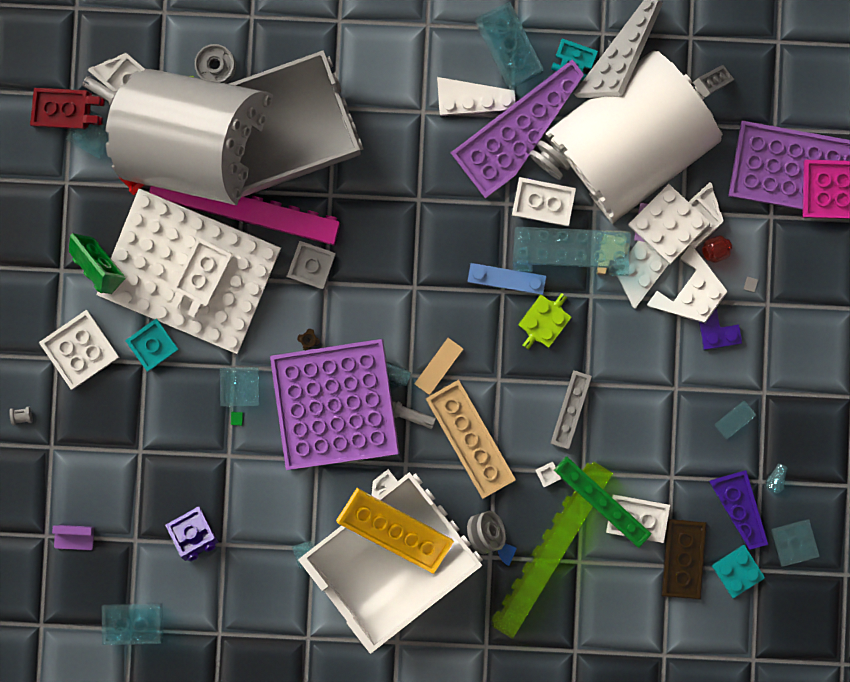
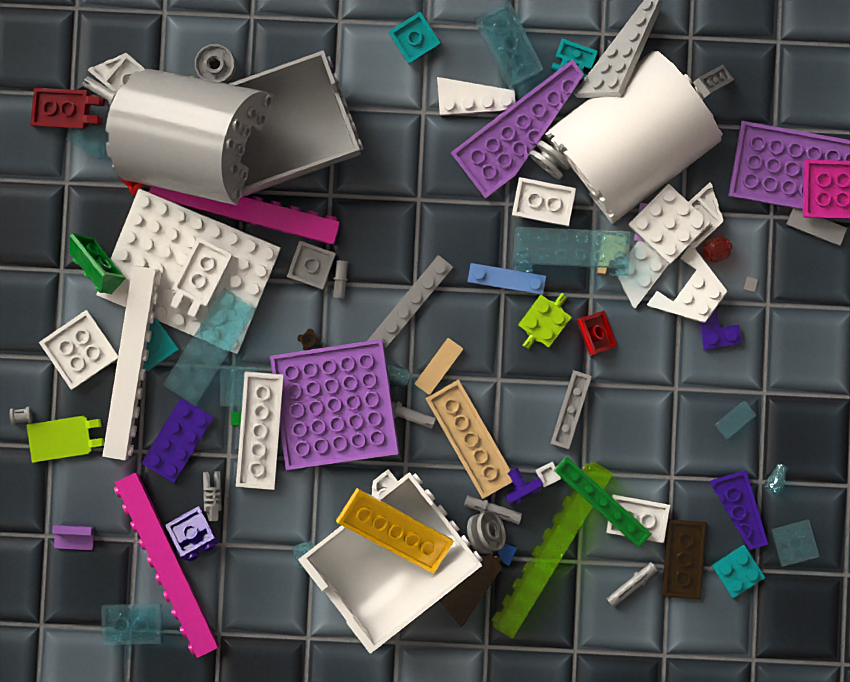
(62, 438): none -> lime tile
(130, 363): none -> white brick
(167, 565): none -> dark pink brick
(177, 440): none -> dark purple plate
(209, 346): none -> clear light blue plate
(212, 495): none -> light grey hinge
(259, 430): none -> white plate
(340, 279): none -> light grey axle
(412, 301): none -> light grey plate
(414, 38): none -> teal plate
(465, 596): none -> dark brown slope
(502, 512): none -> light grey pin
(522, 487): none -> dark purple plate
(596, 333): none -> red slope
(632, 584): none -> light grey pin
(817, 227): none -> light grey tile

